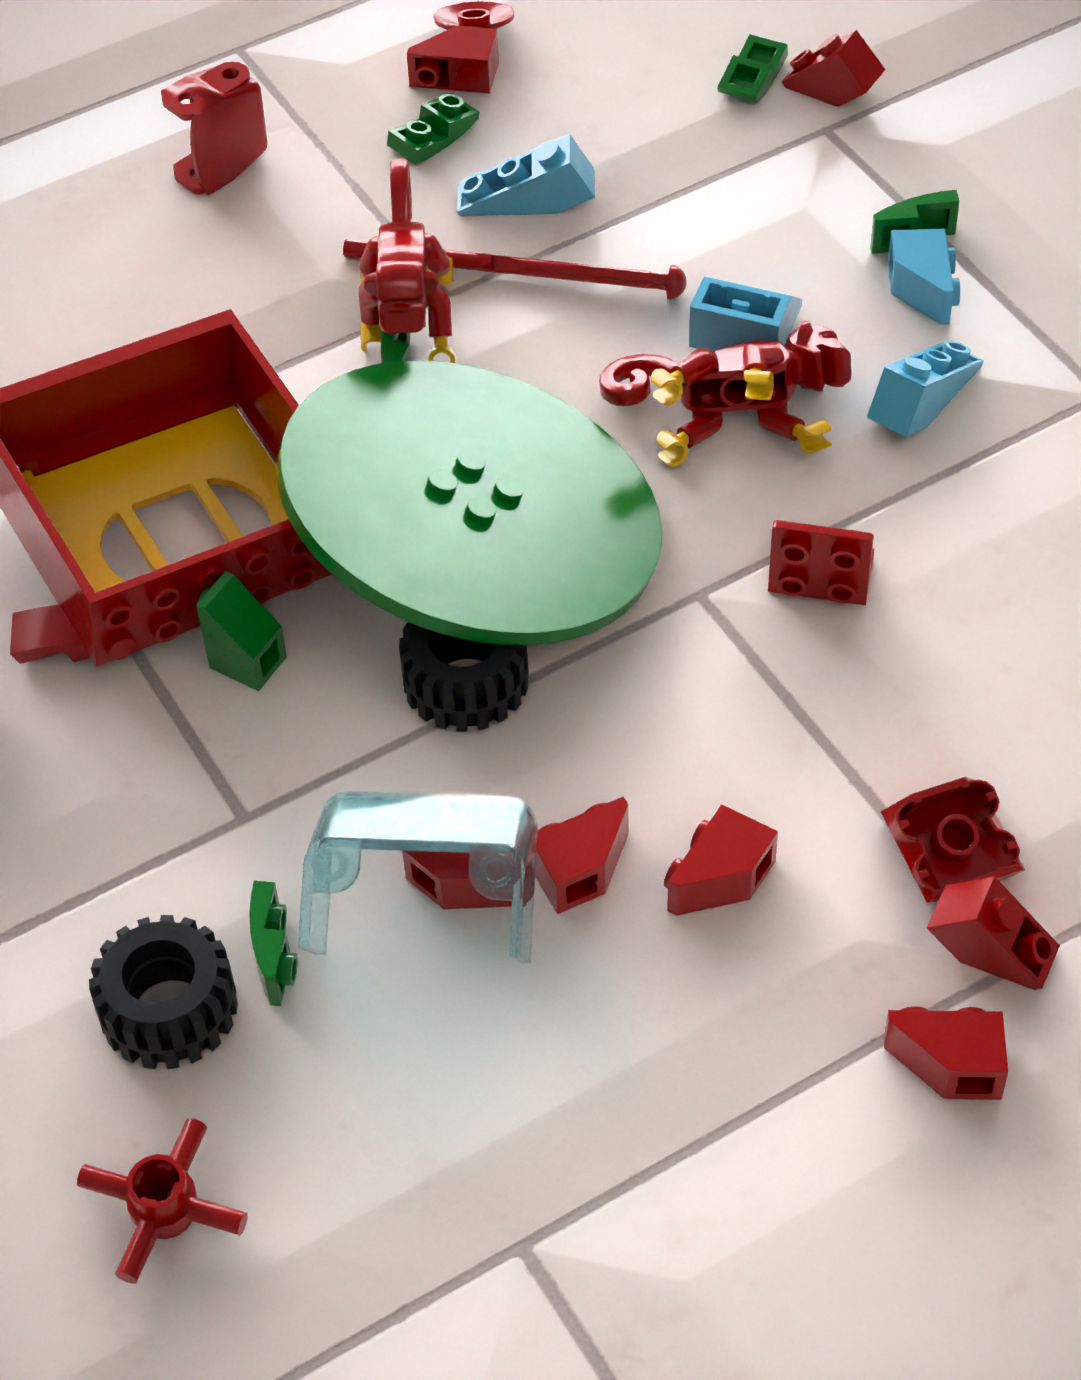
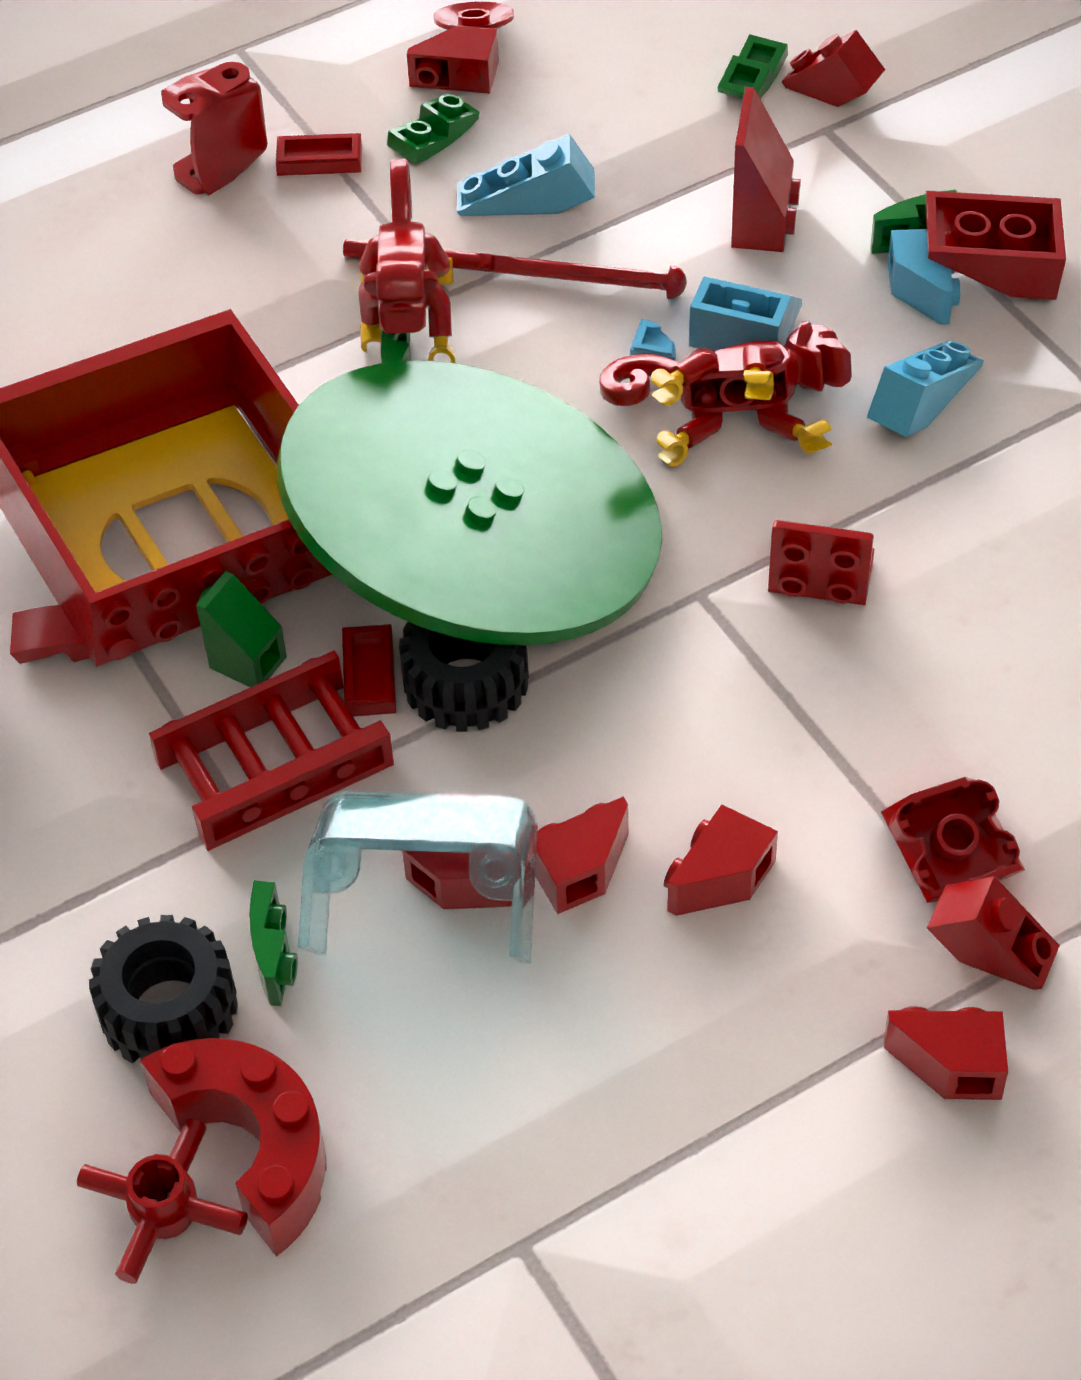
(264, 1095): none -> red brick
(285, 788): none -> red fence
(319, 154): none -> red tile
(369, 670): none -> red tile
(651, 340): none -> medium azure tile
(762, 181): none -> red slope
(999, 240): none -> red slope

